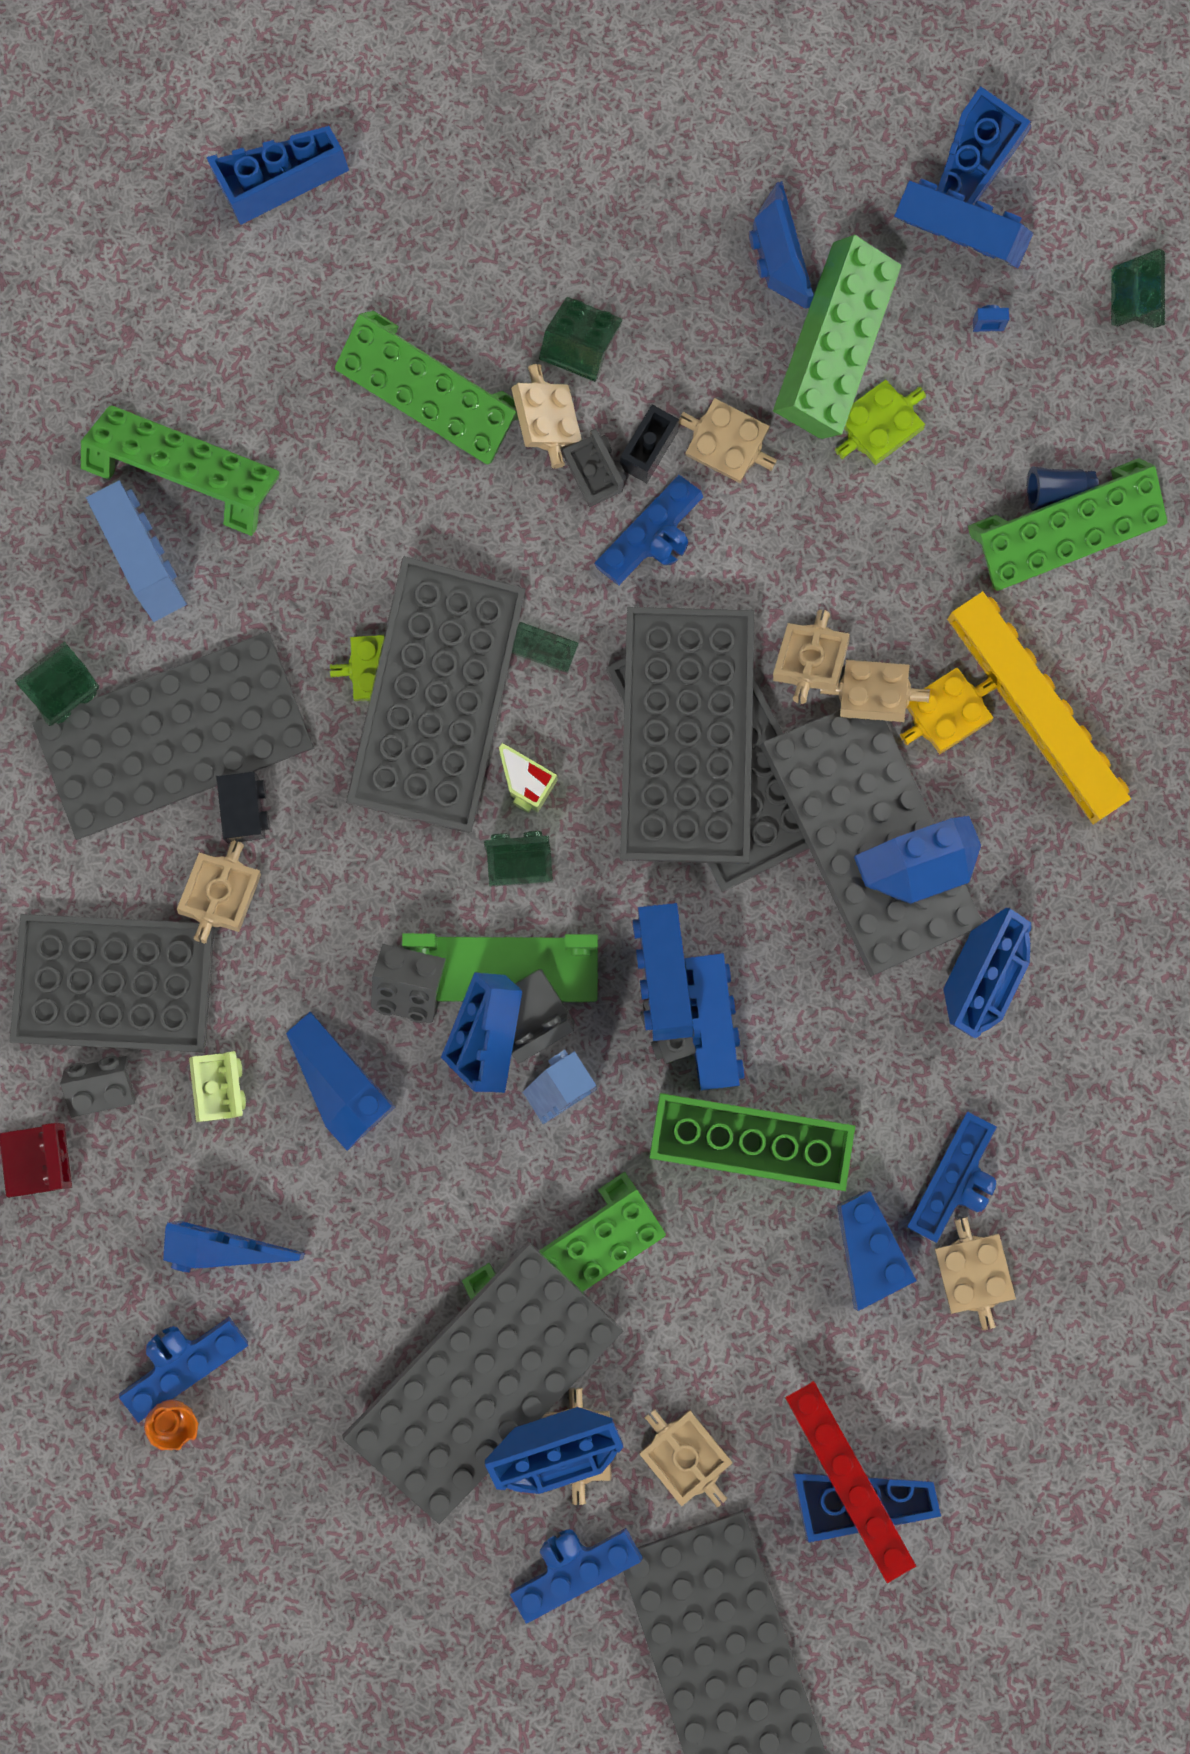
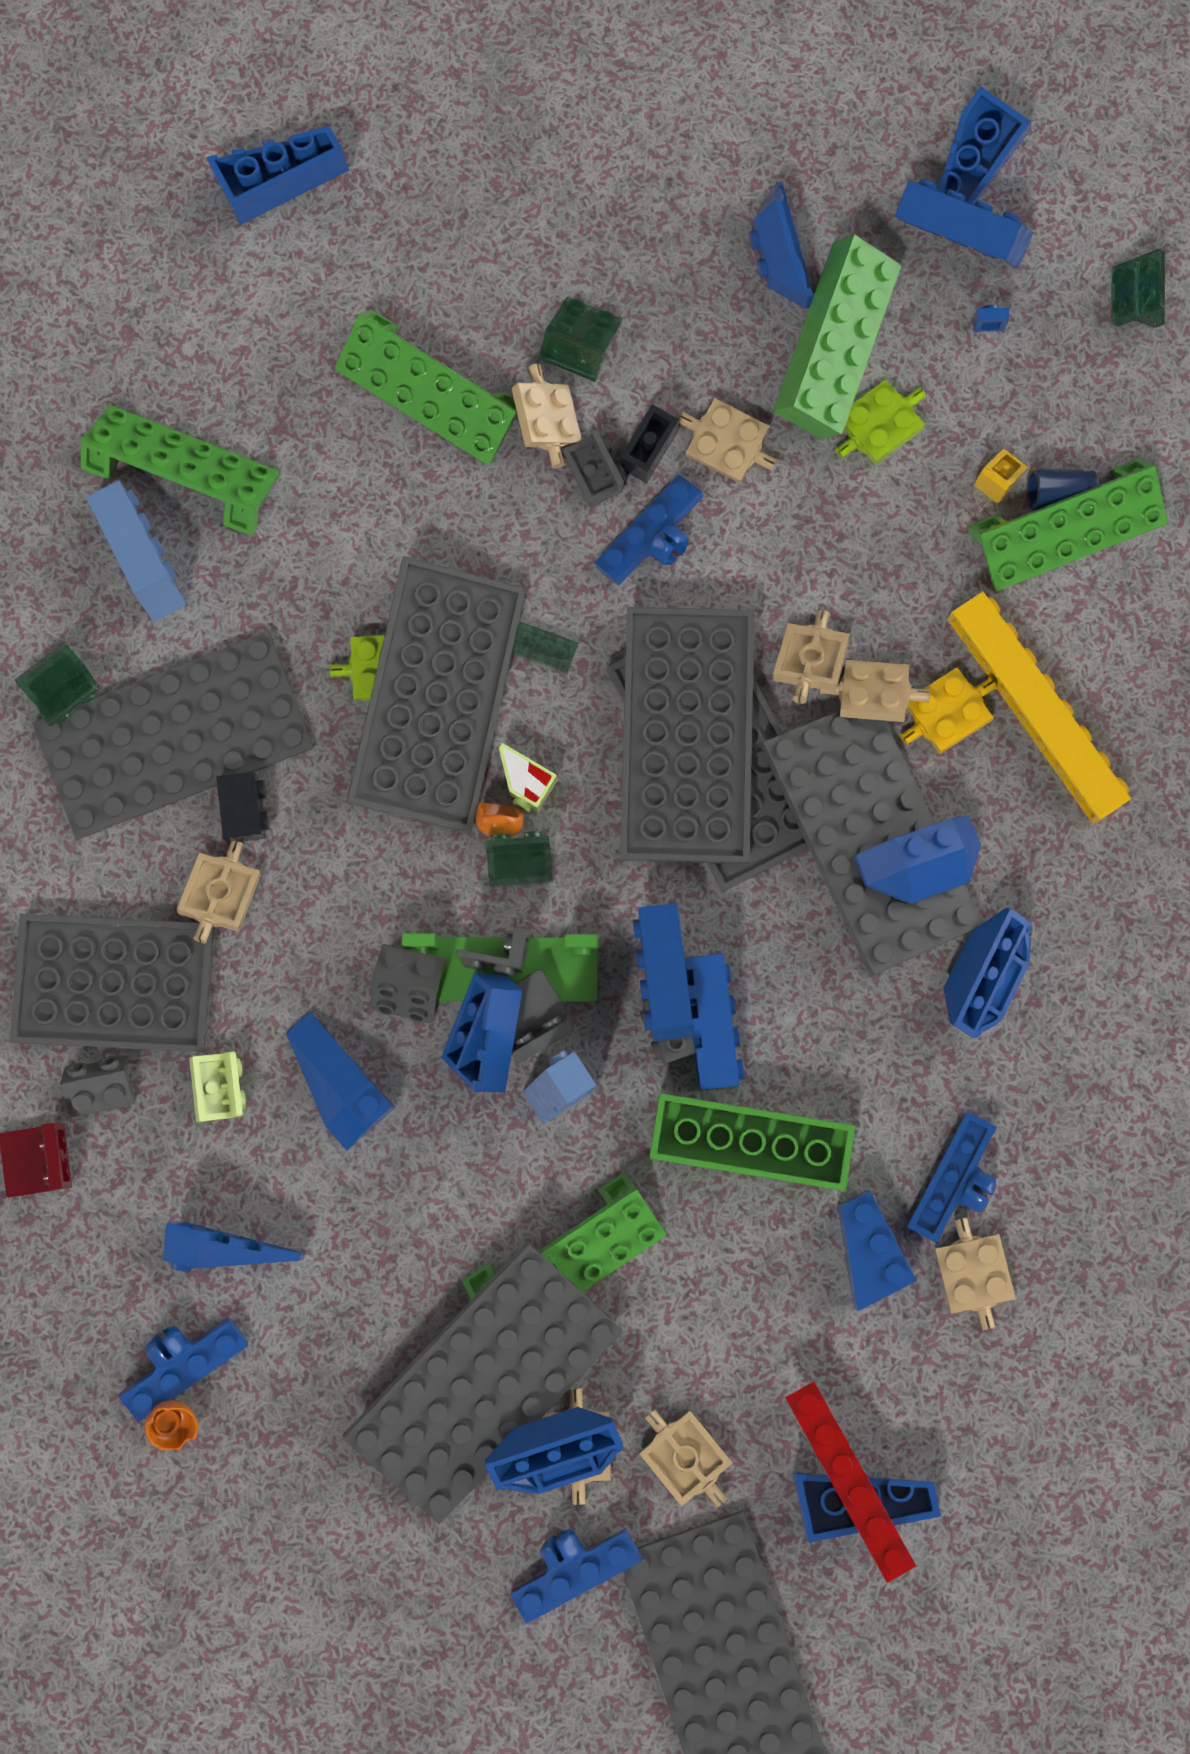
(499, 819): none -> orange hair
(515, 947): none -> dark grey bracket
(1000, 475): none -> yellow slope

